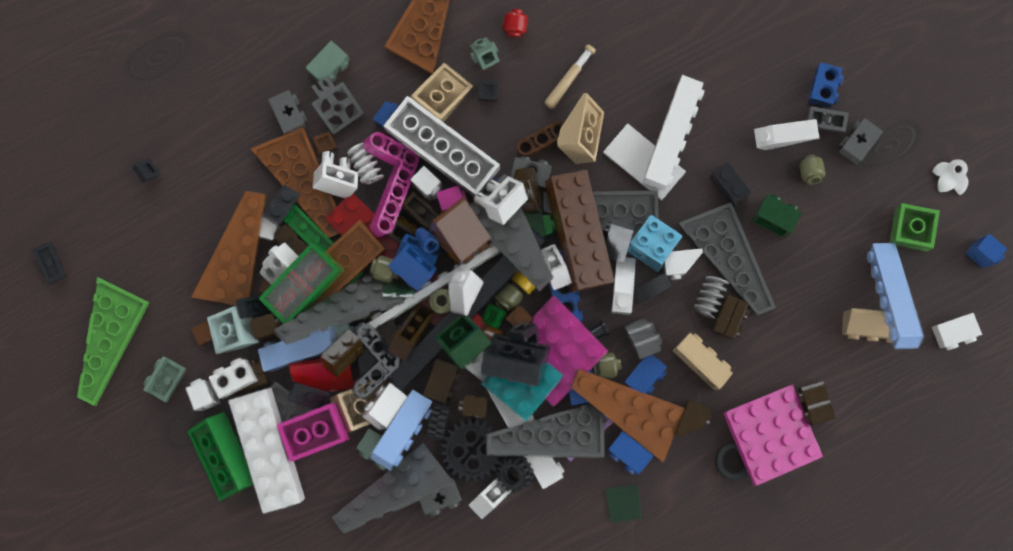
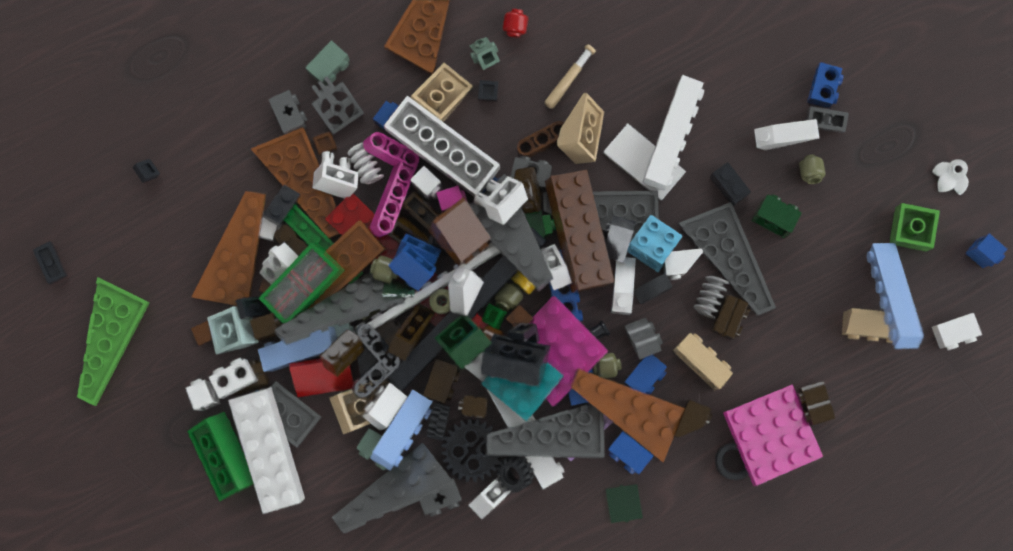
(164, 378): sand green bracket -> none
(309, 395): black plate -> none
(312, 432): dark pink brick -> none
(426, 240): blue cone -> none
(868, 133): dark grey brick -> none

